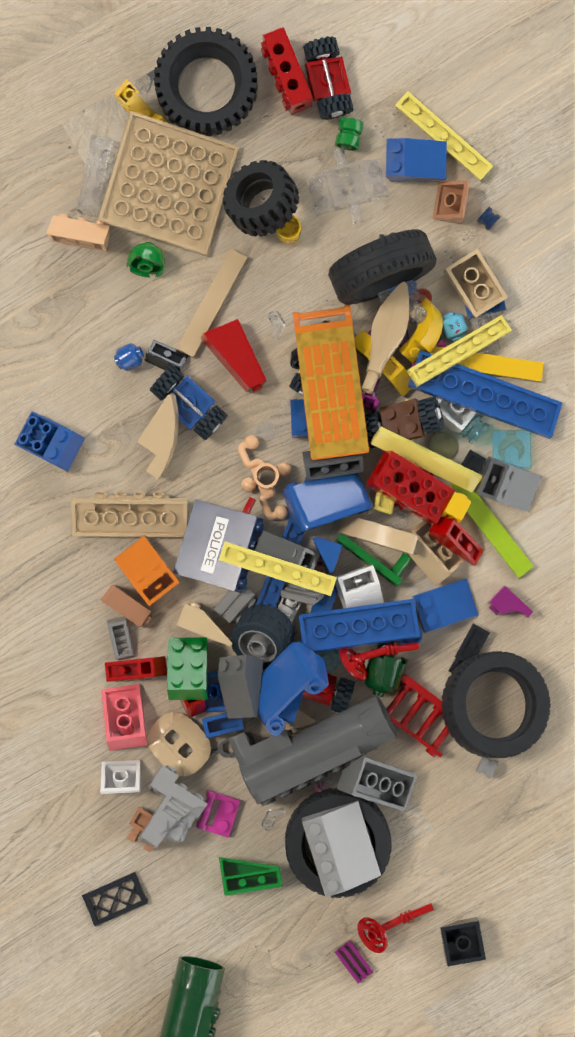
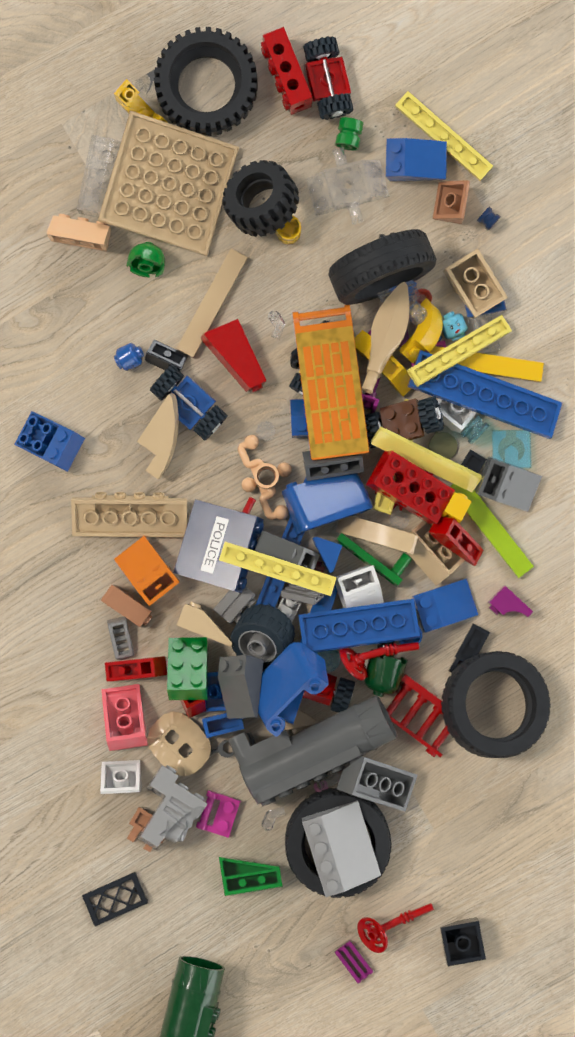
(487, 766): light grey wheel -> none

